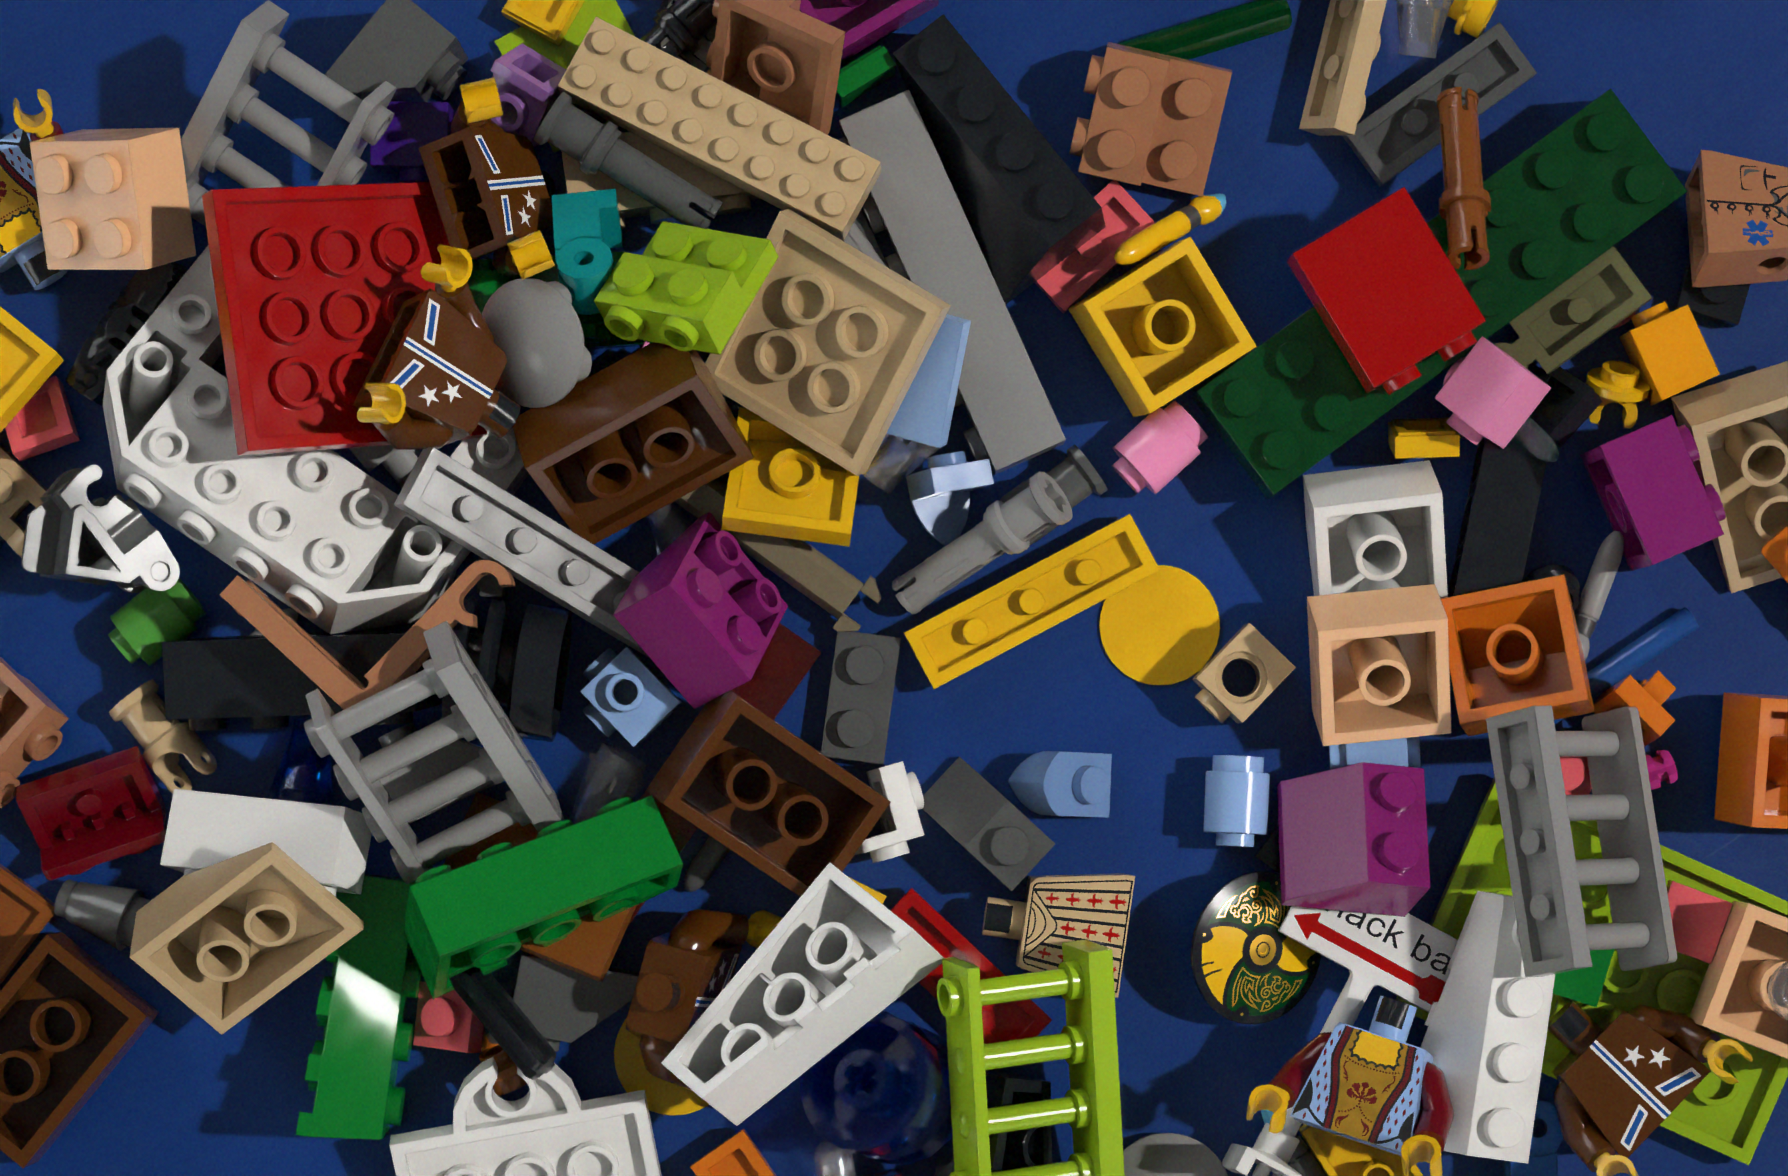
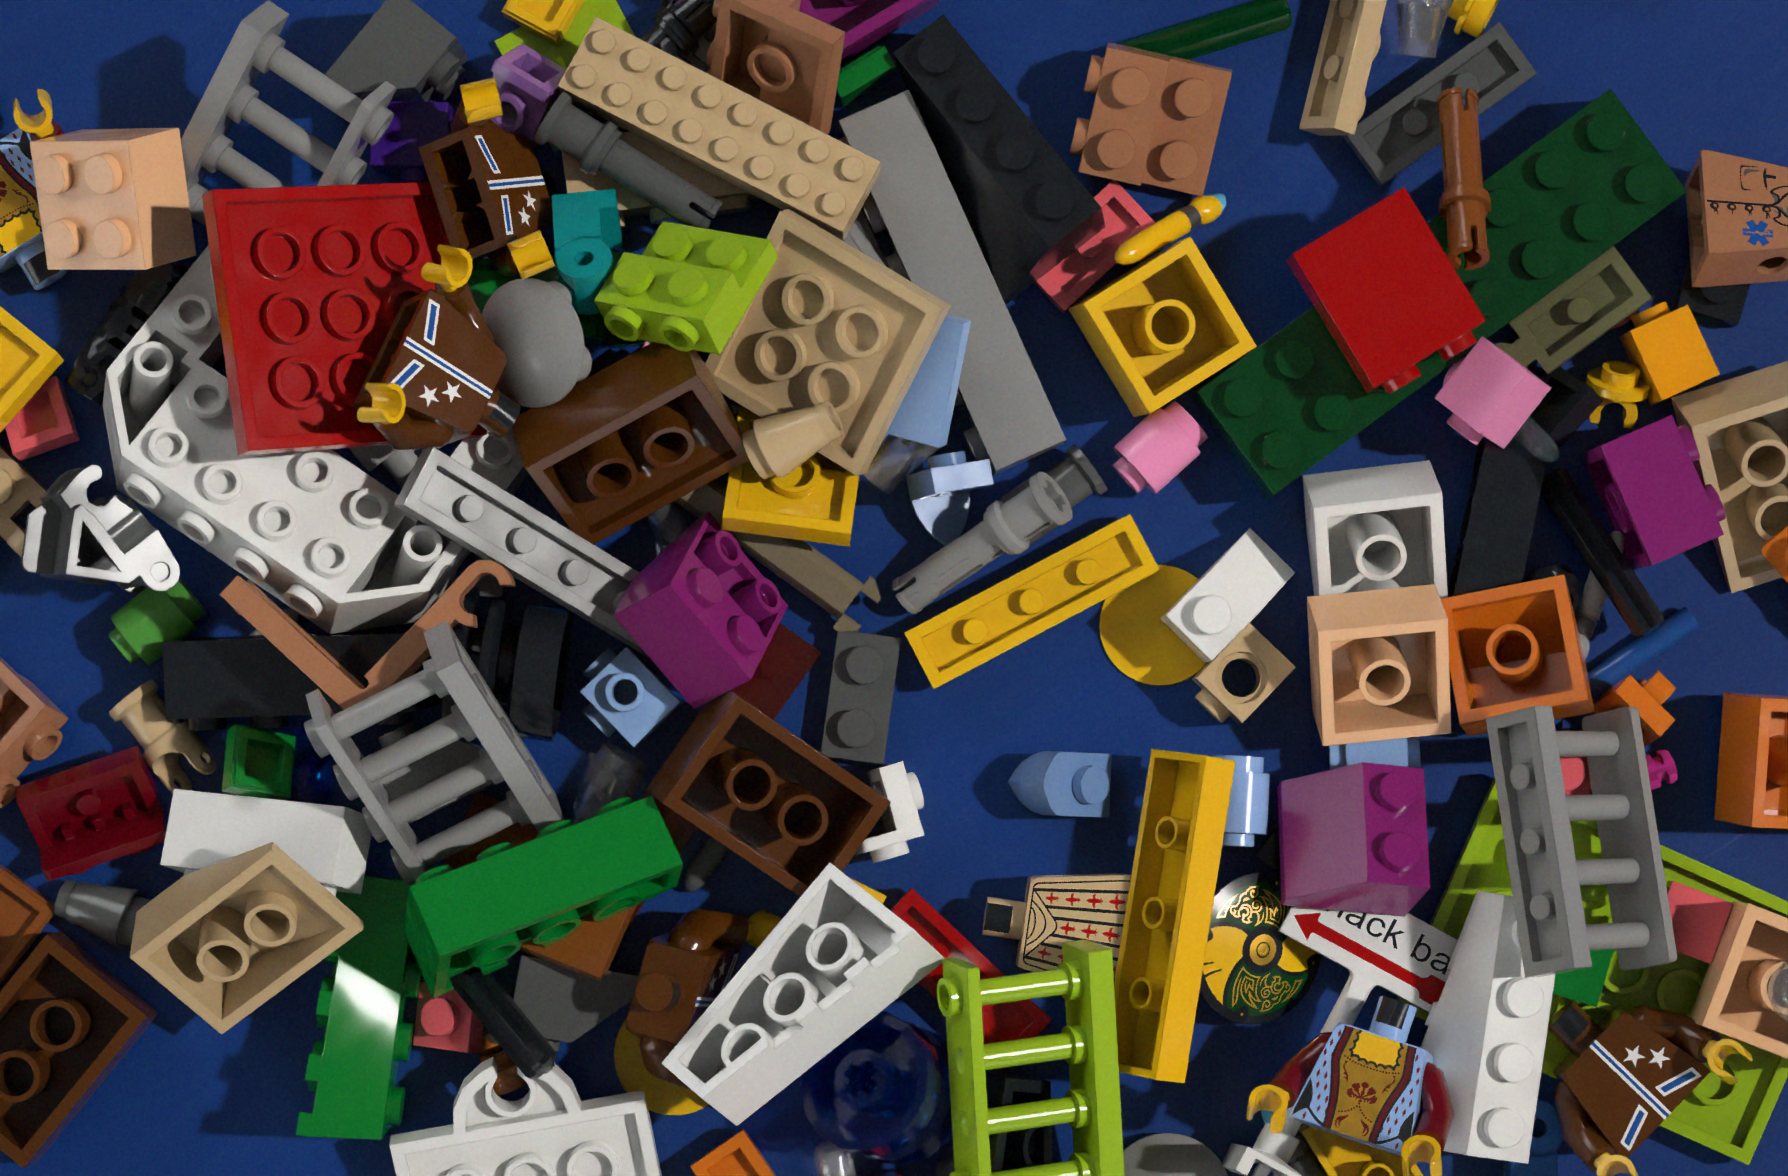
(258, 763): none -> green tile
(788, 439): none -> tan cone
(986, 823): dark grey slope -> none
(1169, 911): none -> yellow piece
(1227, 596): none -> white slope
(1423, 438): yellow tile -> none
(1600, 553): none -> black axle

